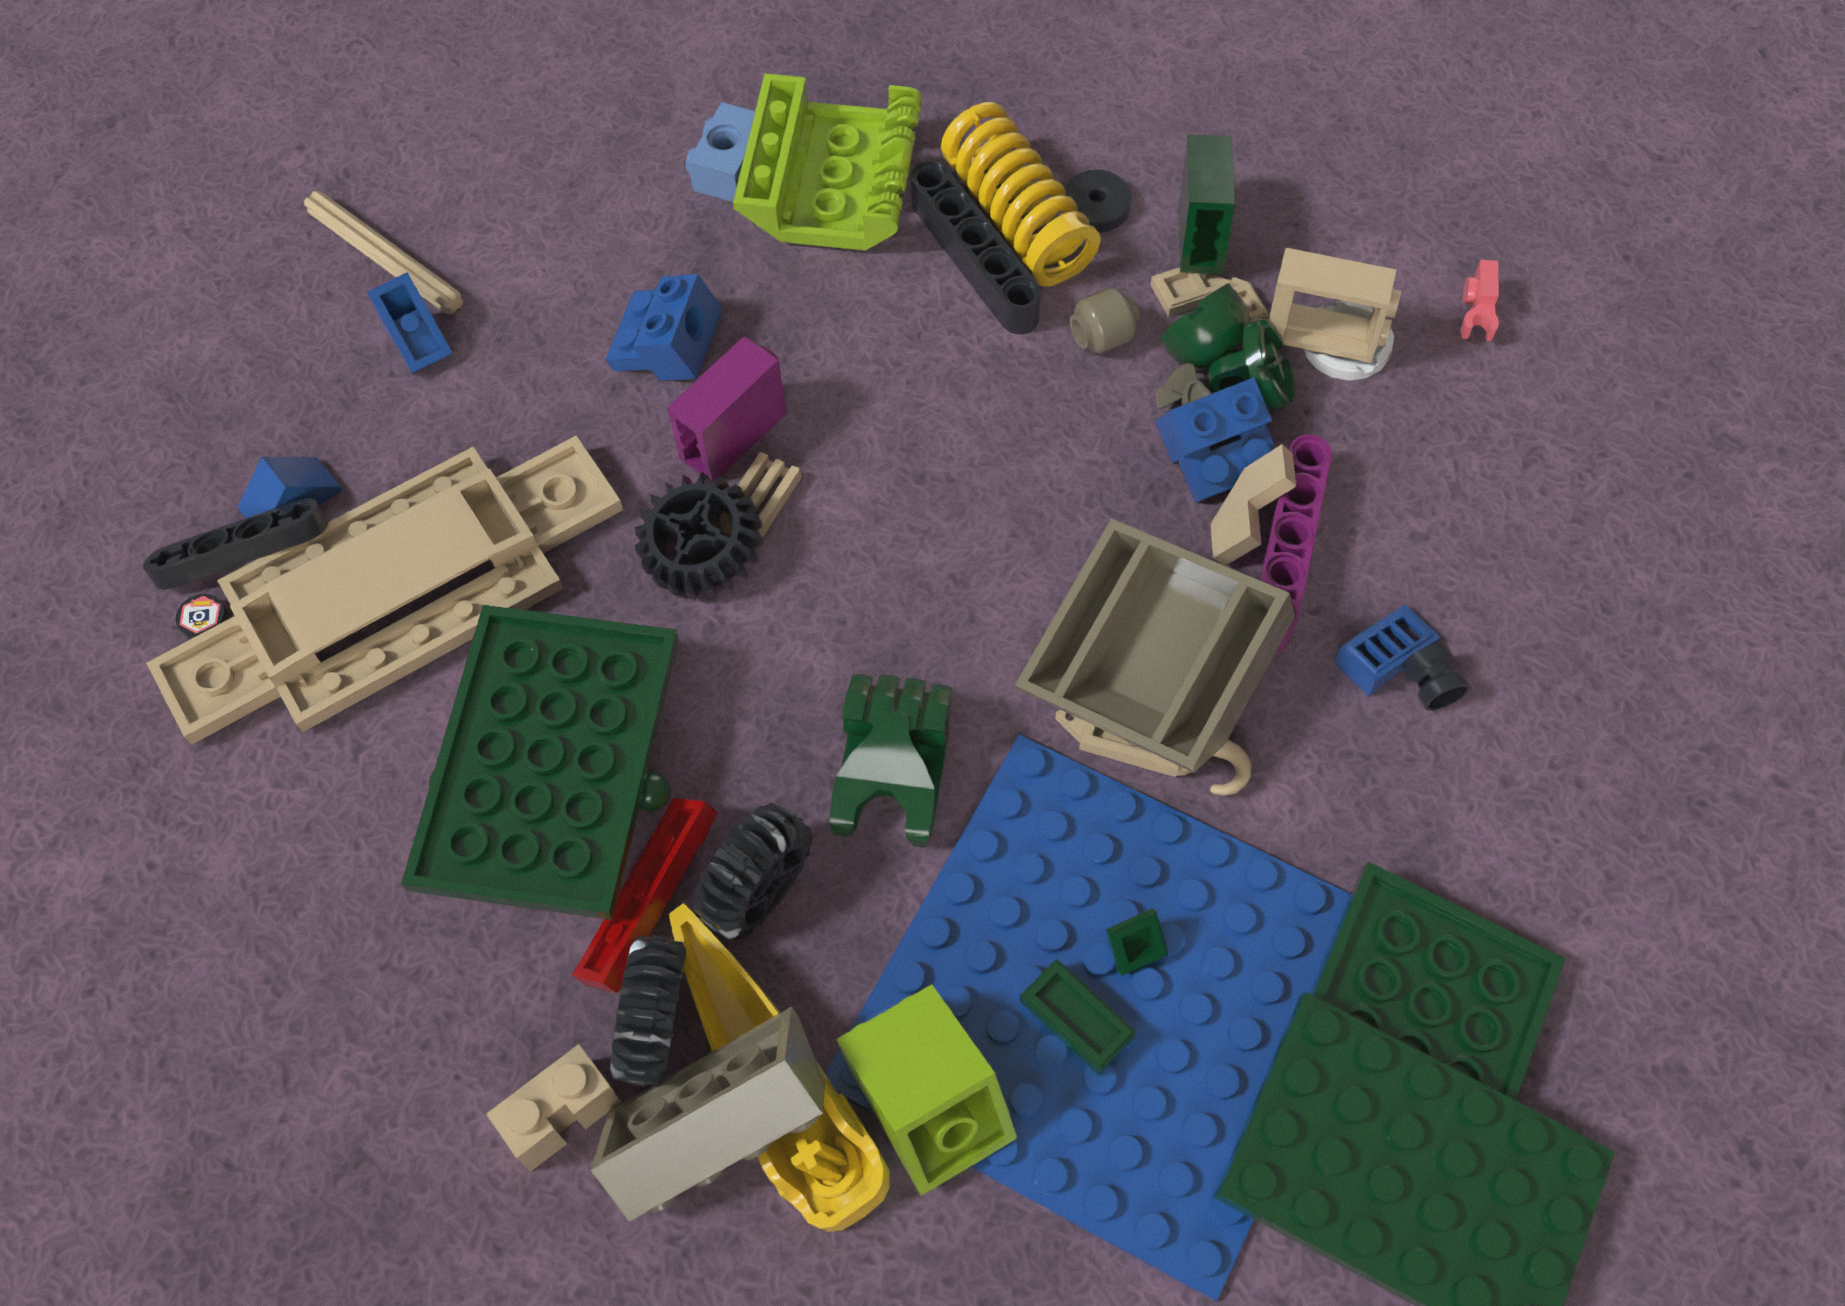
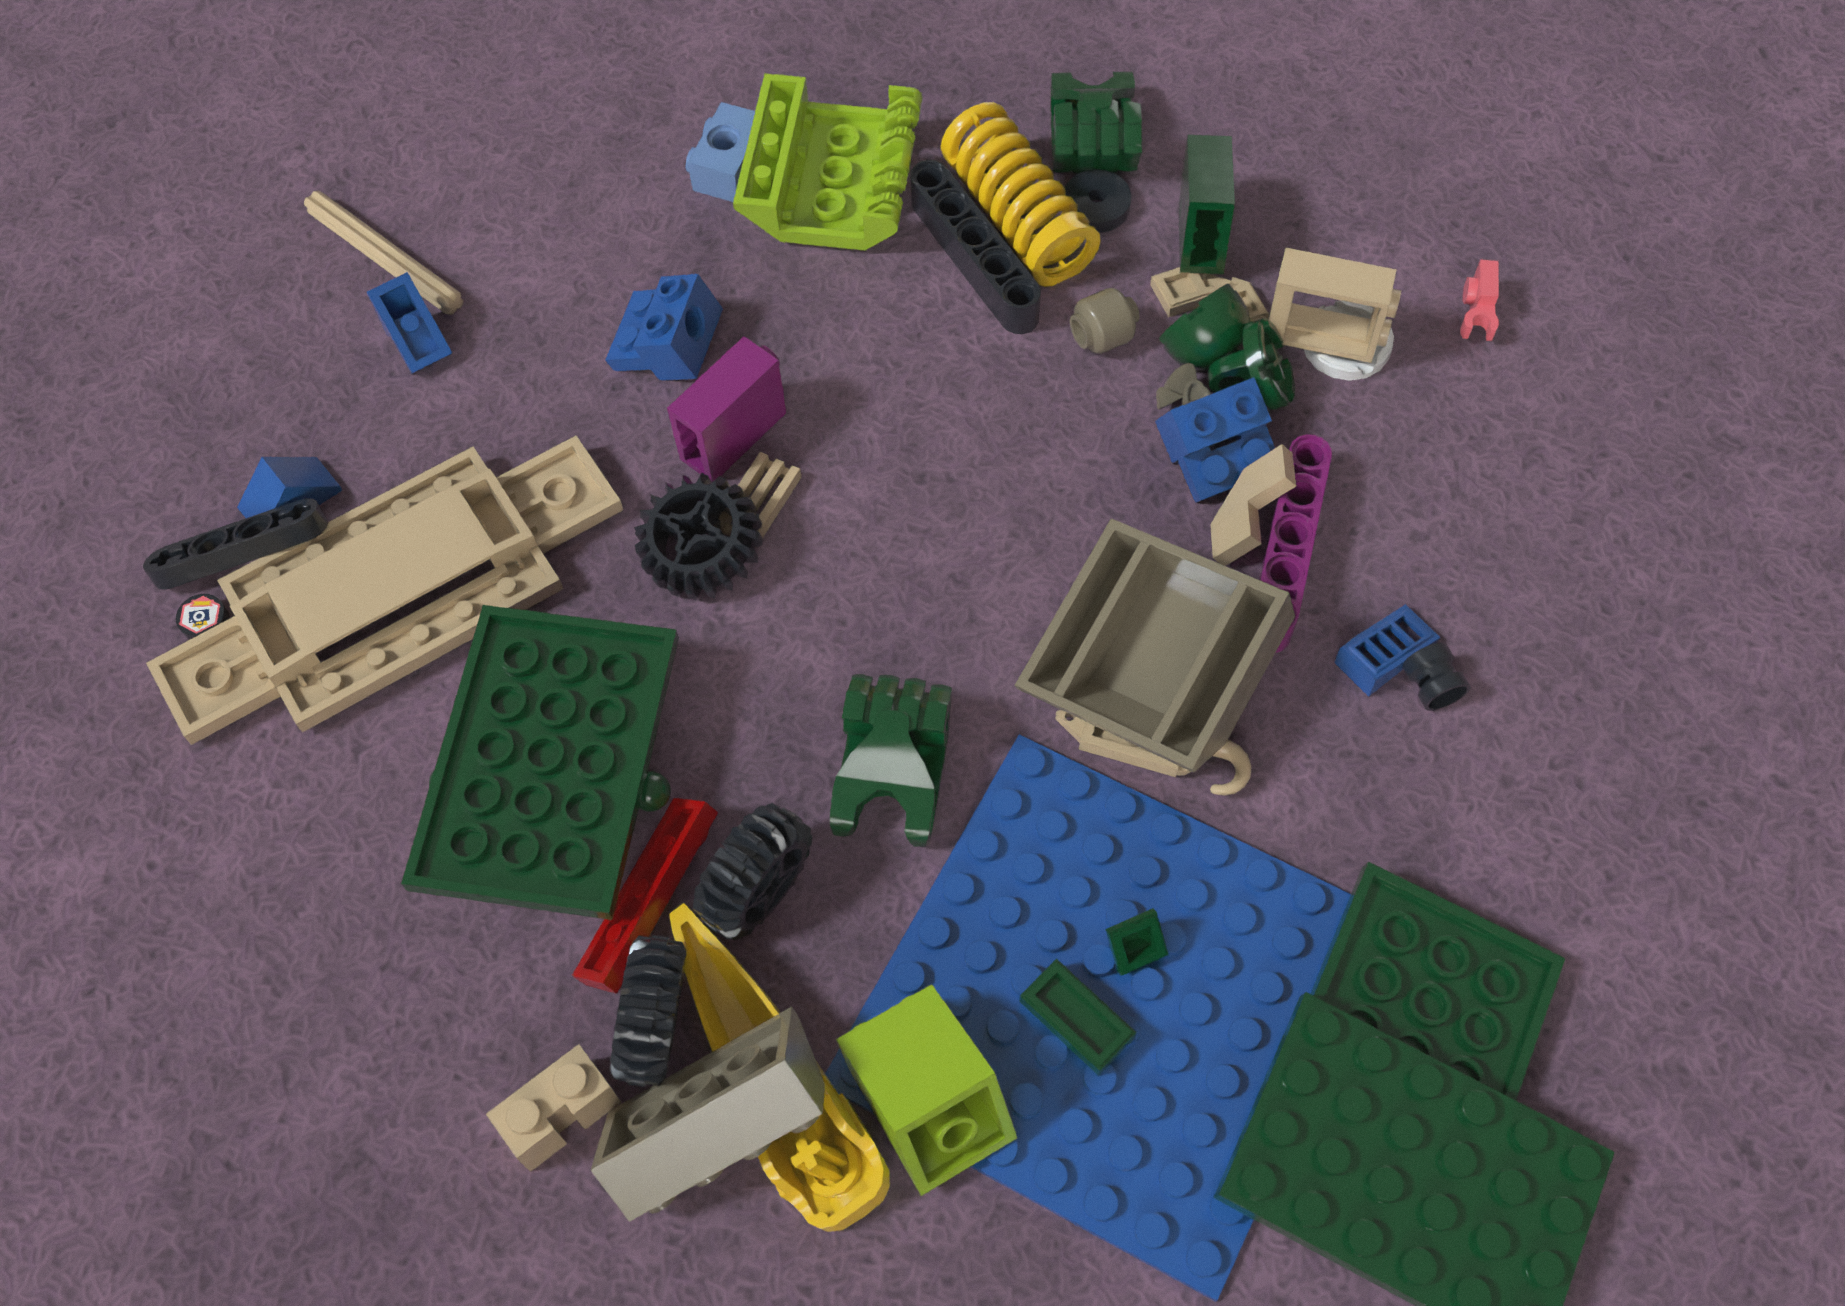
(1095, 124): none -> dark green piece

